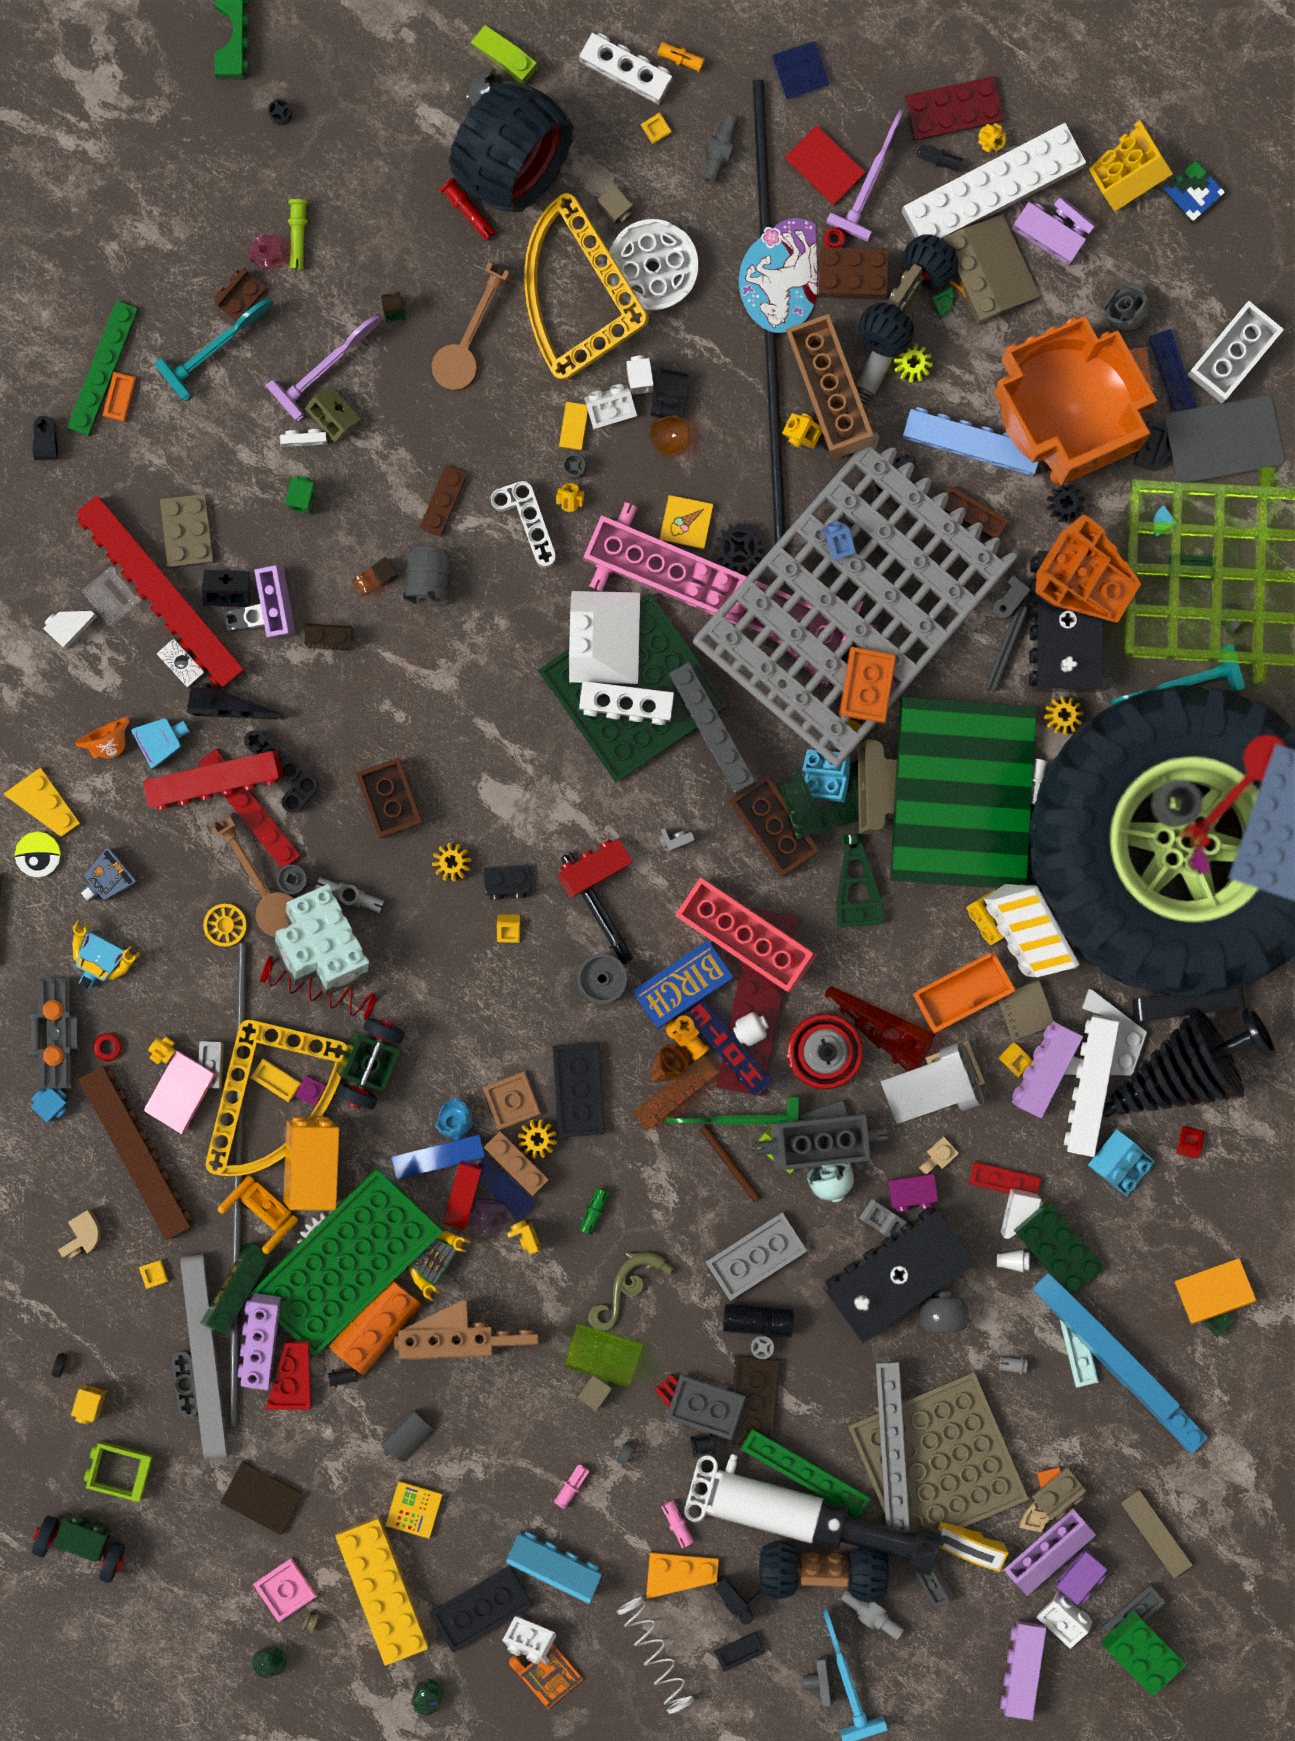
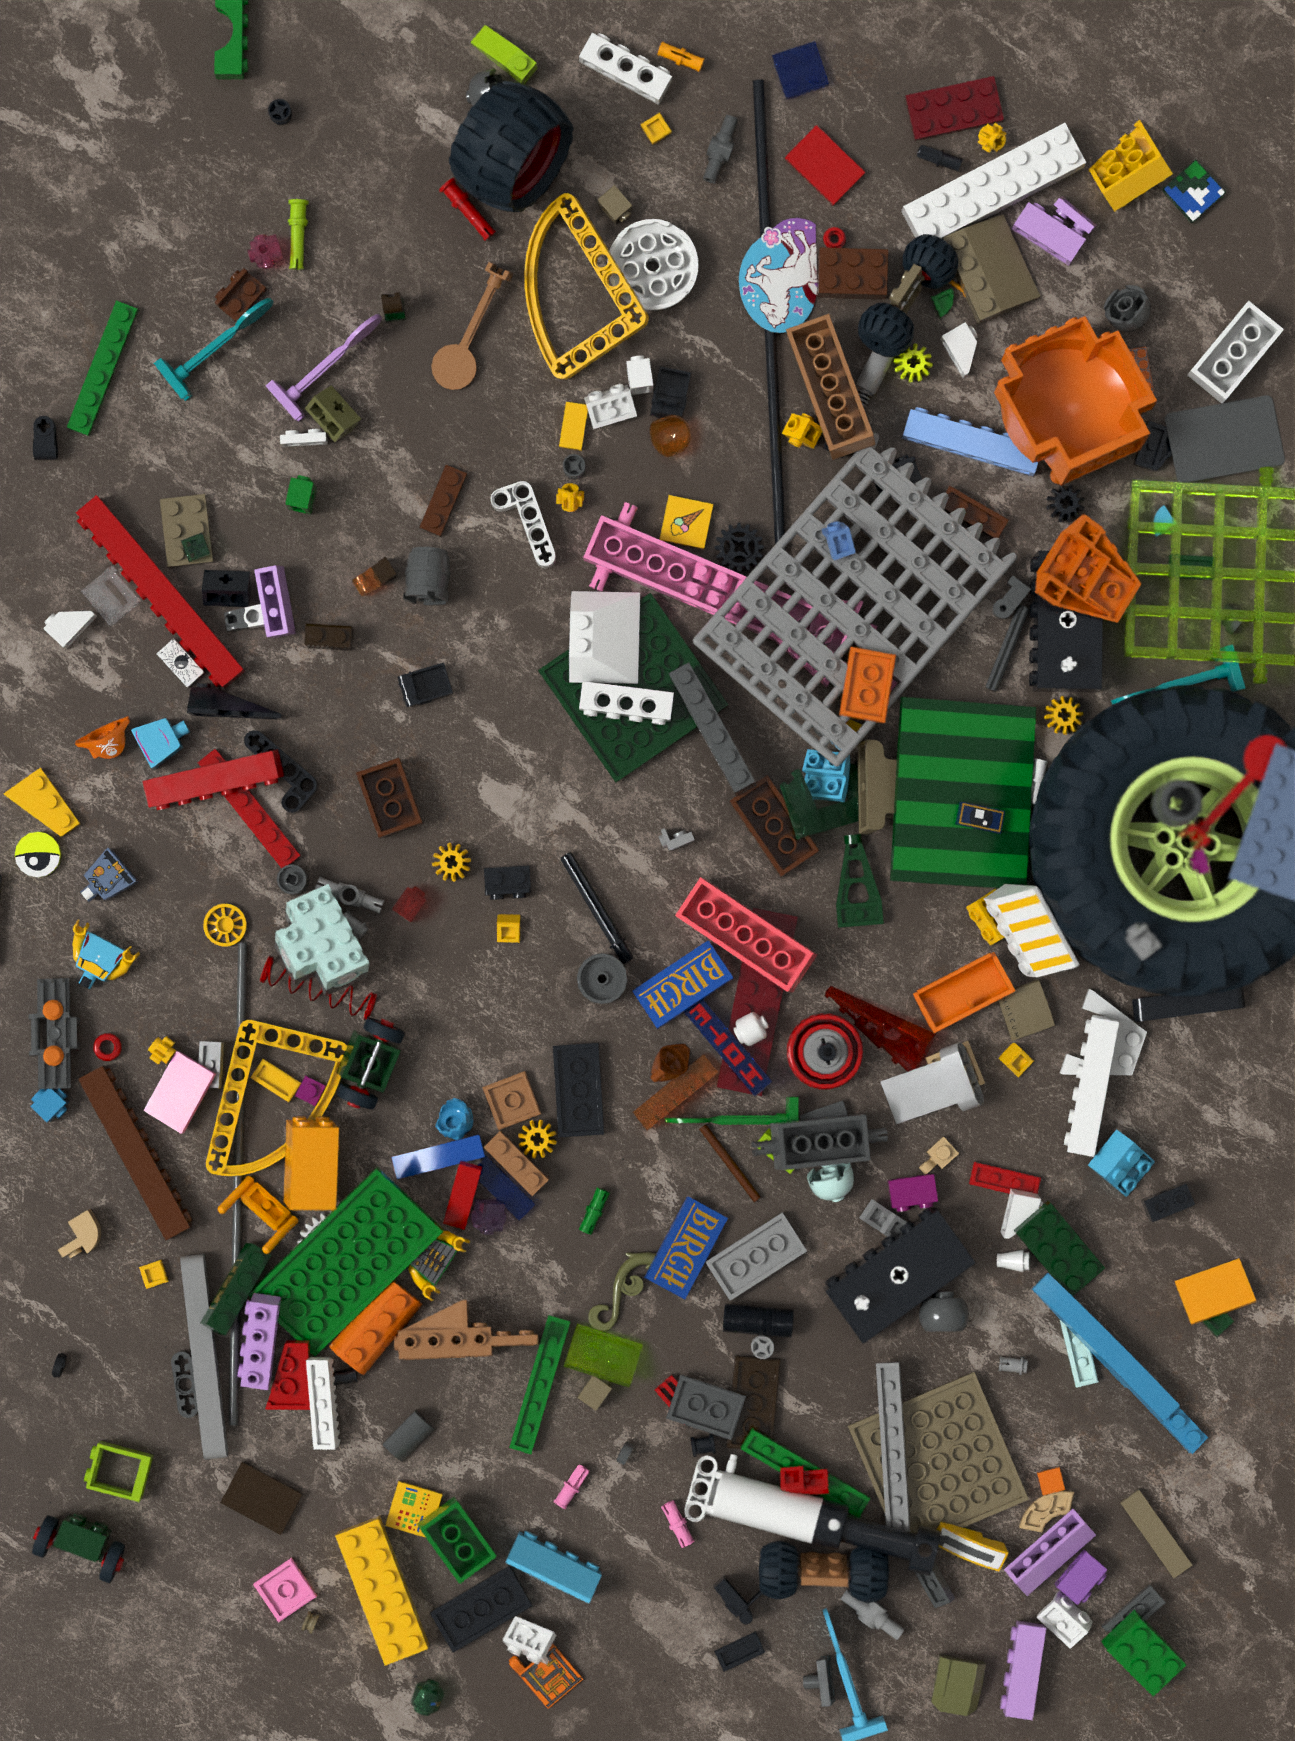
(88, 1404): yellow brick -> none
(119, 396): orange tile -> none
(195, 547): none -> clear green tile
(269, 1661): clear green head -> none
(272, 906): medium nougat piece -> none
(322, 1403): none -> white gear
(358, 928): none -> light grey pin
(410, 903): none -> clear red brick
(425, 685): none -> black piece
(456, 1540): none -> green brick
(529, 1237): yellow bracket -> none
(539, 1384): none -> green plate
(594, 867): red brick -> none
(679, 1572): light orange wing -> none
(681, 1702): white piece -> none
(686, 1247): none -> blue tile
(687, 1036): light orange connector -> none
(804, 1482): none -> red slope
(850, 223): lavender piece -> none
(957, 1685): none -> olive slope
(961, 347): none -> white slope
(980, 817): none -> tile
(1046, 1069): lavender brick -> none
(1059, 1494): dark tan bracket -> none
(1141, 940): none -> light grey bracket
(1167, 1202): none -> black brick
(1172, 371): clear blue tile -> none
(1190, 1142): red slope -> none
(1191, 1066): black plant -> none

